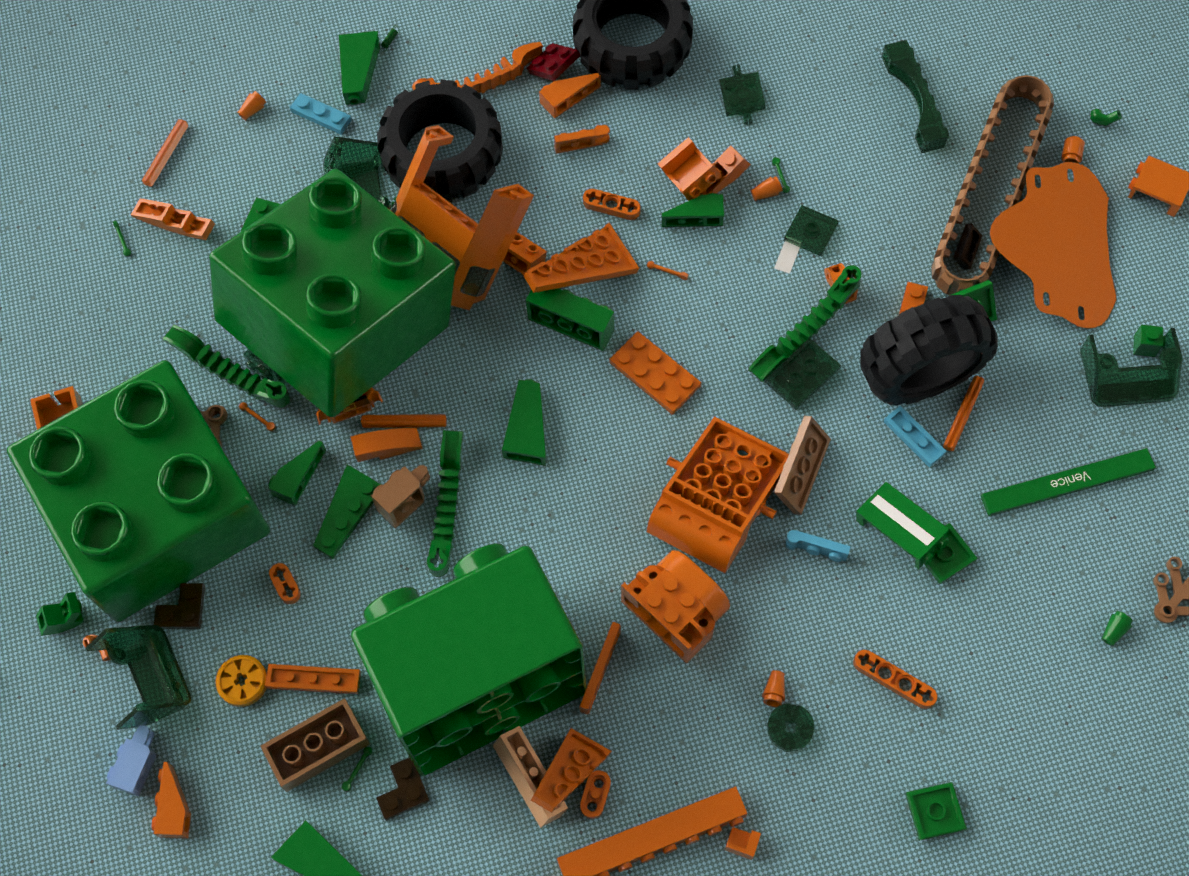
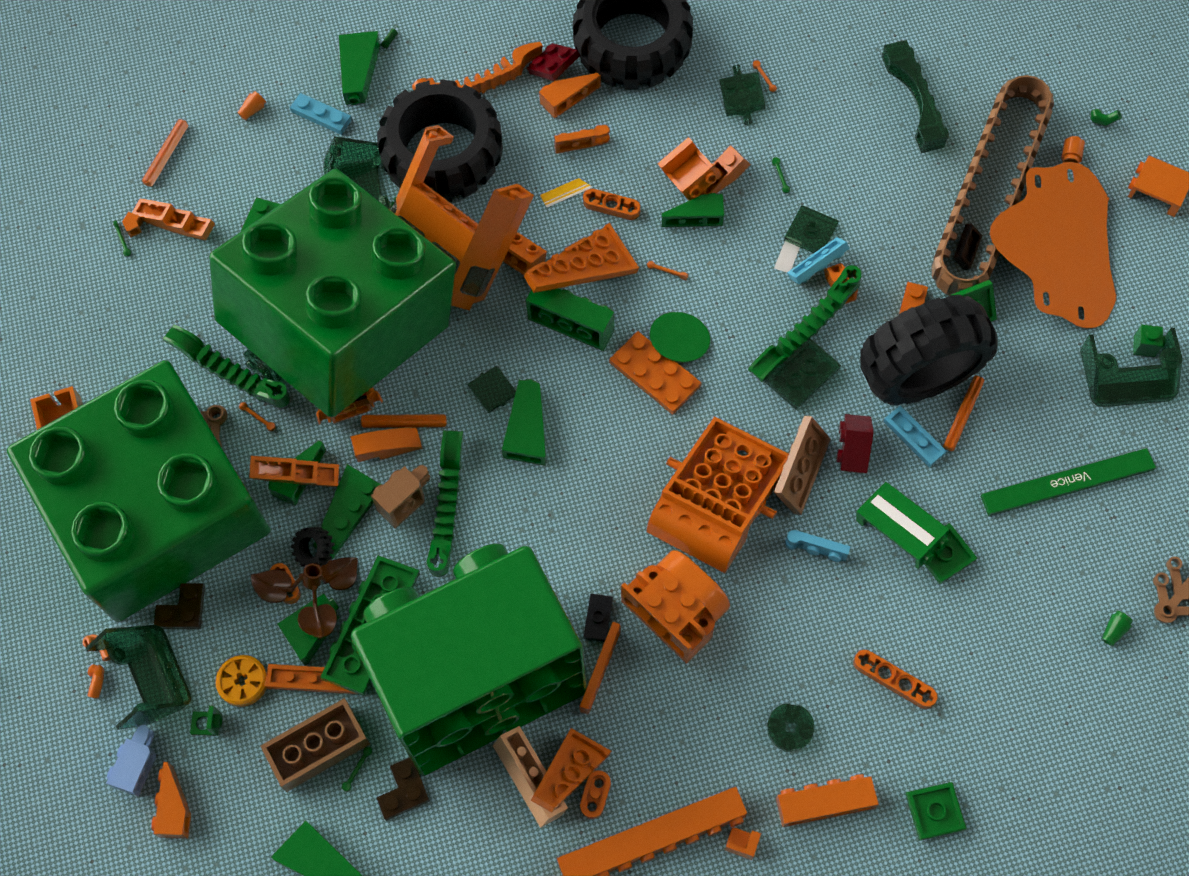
(60, 616): green brick -> none
(97, 675): none -> orange arm
(132, 224): none -> orange piece
(214, 722): none -> green bracket
(293, 471): none -> orange slope
(301, 548): none -> black tyre
(303, 643): none -> green slope
(315, 620): none -> reddish brown plant
(344, 664): none -> green plate
(492, 389): none -> clear green piece
(564, 192): none -> yellow sticker
(598, 617): none -> black plate
(679, 336): none -> green sticker
(756, 65): none -> orange hinge
(766, 189): orange cone -> none
(775, 689): orange cone -> none
(818, 260): none -> medium azure plate
(826, 801): none -> orange brick
(857, 437): none -> dark red brick

